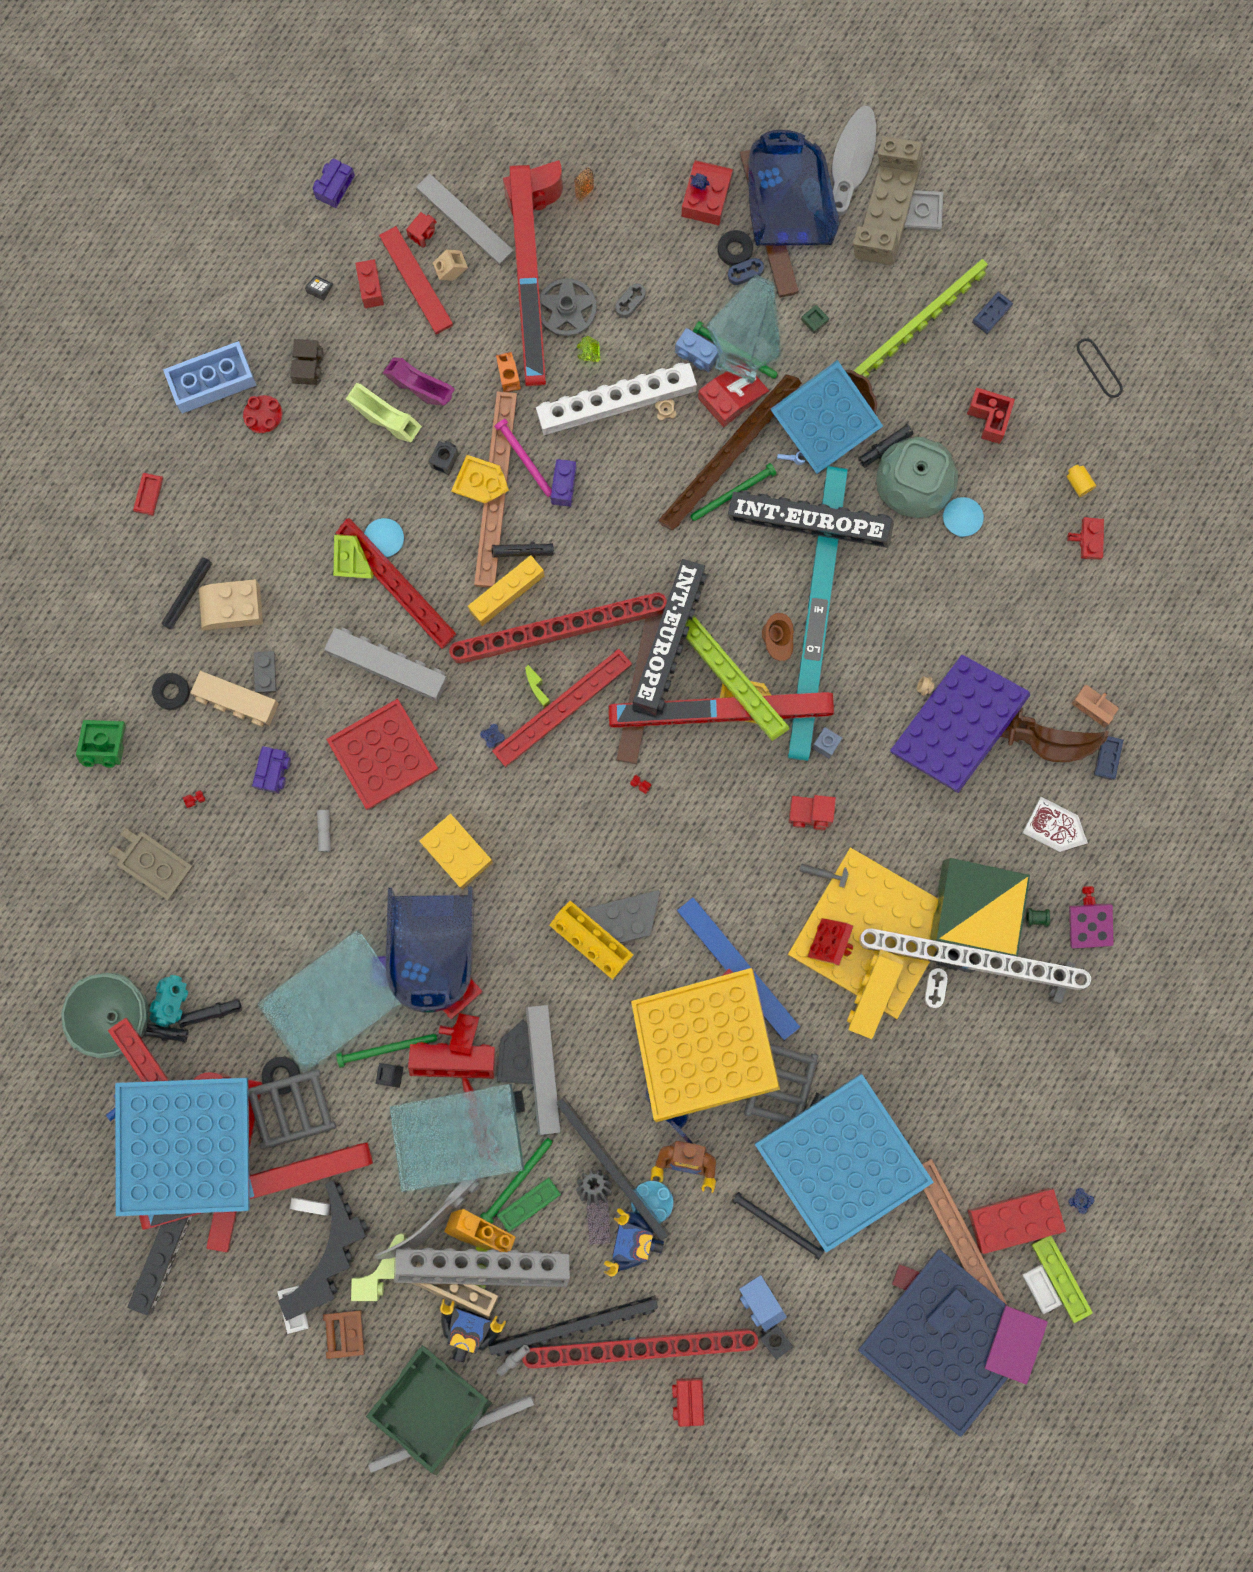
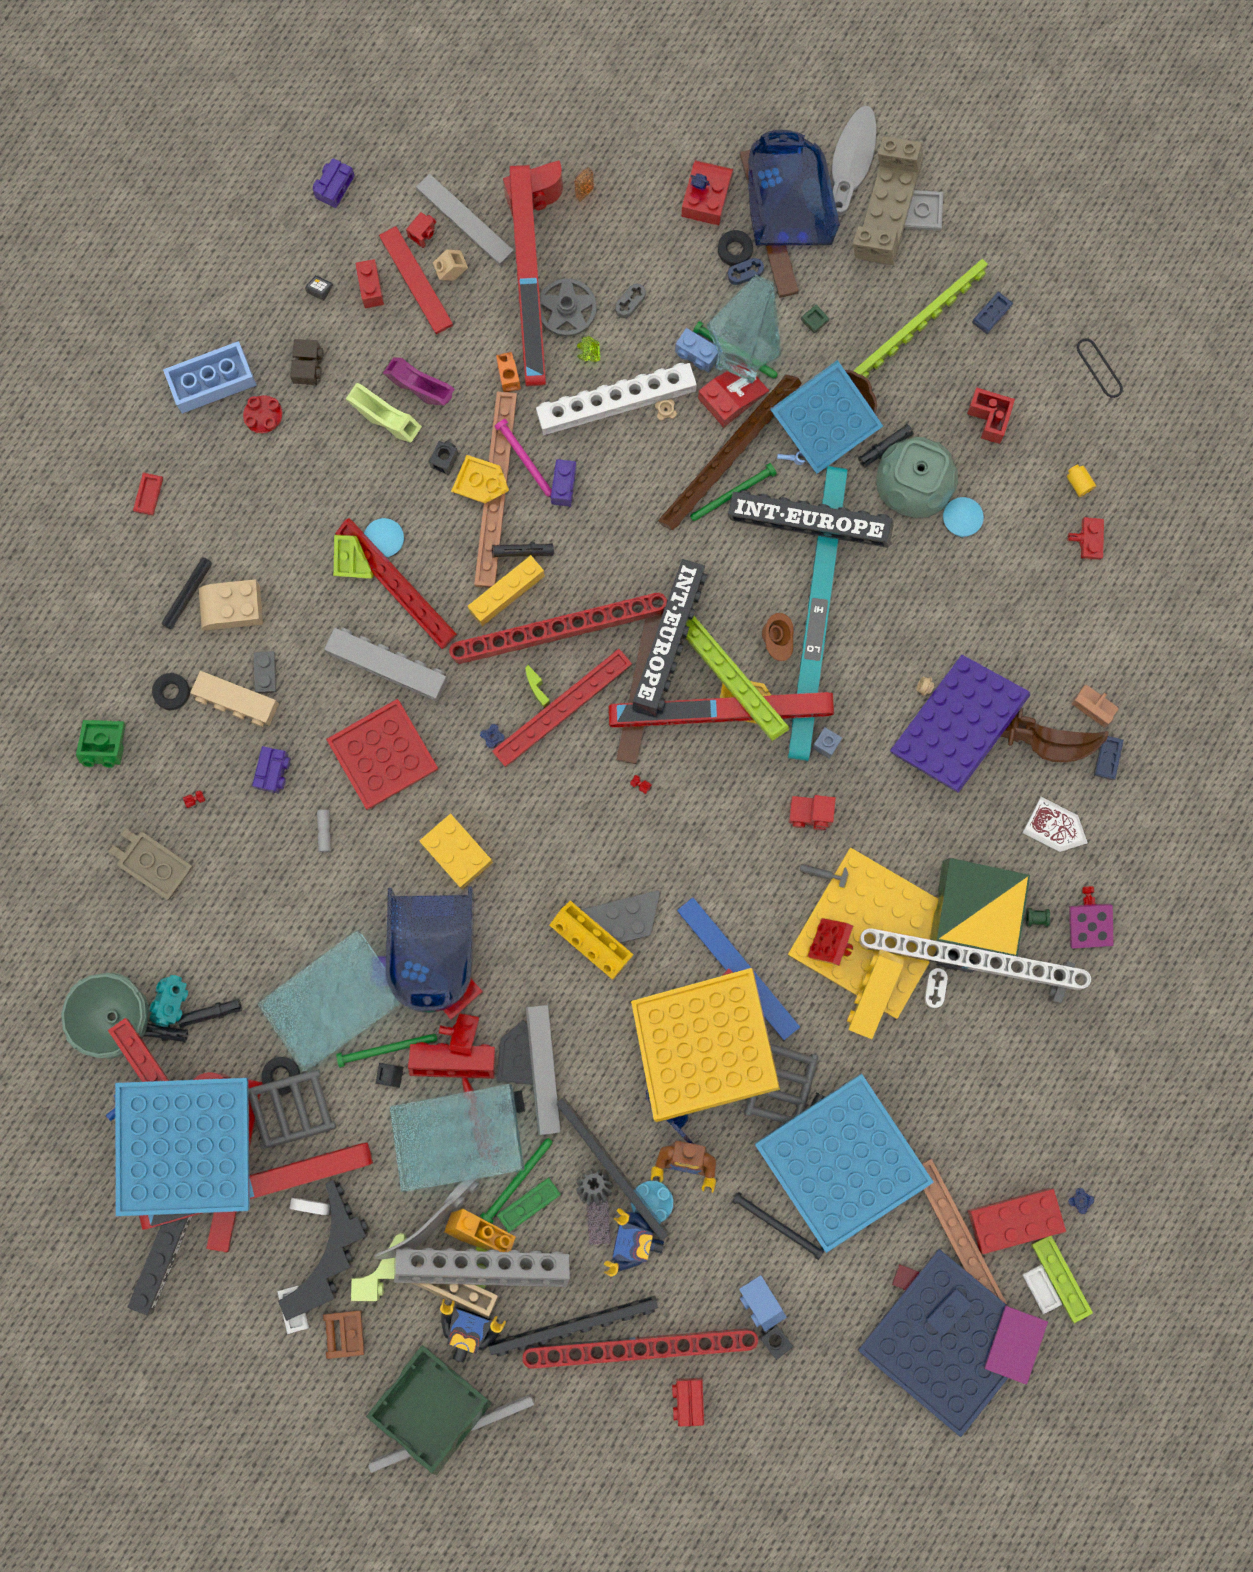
(513, 1360): light grey bar -> none

